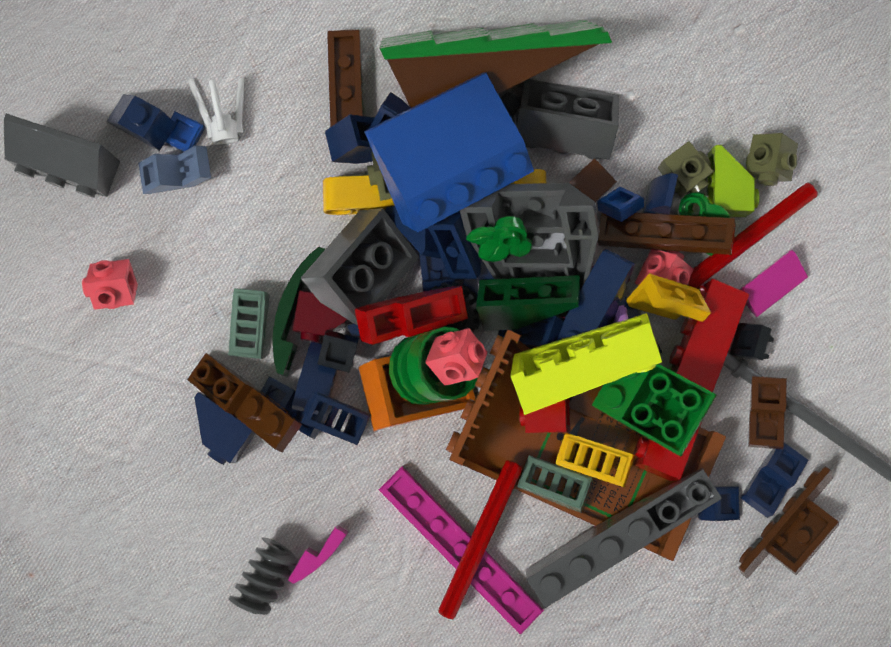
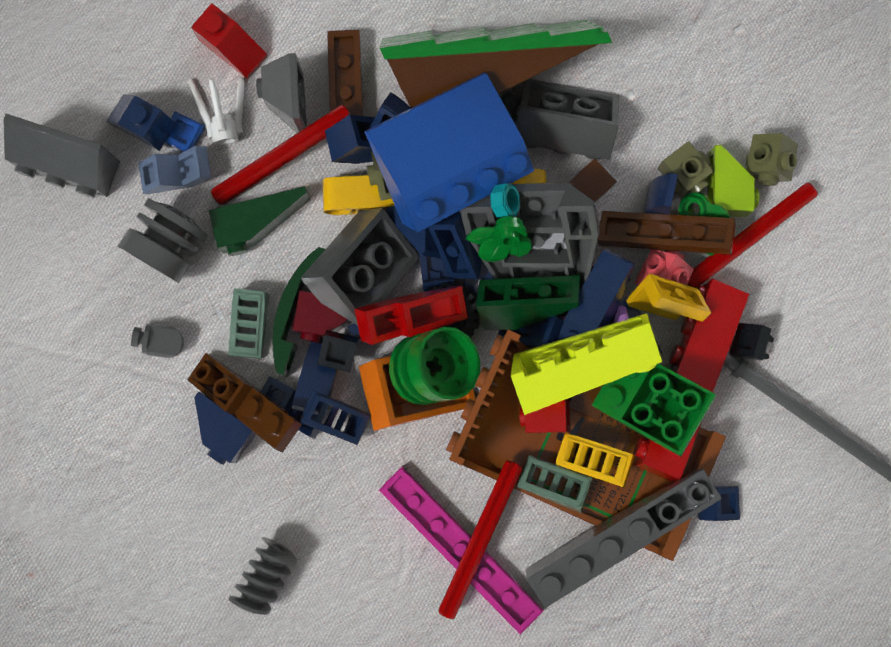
(110, 284): coral brick -> none
(158, 340): none -> dark grey arm
(163, 239): none -> dark grey wheel
(228, 41): none -> red slope
(252, 220): none -> dark green slope
(277, 157): none -> red axle
(284, 90): none -> dark grey slope
(312, 560): dark pink slope -> none
(456, 357): coral brick -> none
(505, 200): none -> teal tile
(620, 204): blue tile -> none
(767, 412): reddish brown slope -> none
(773, 479): dark blue slope -> none
(774, 282): dark pink slope -> none
(797, 532): reddish brown bracket -> none

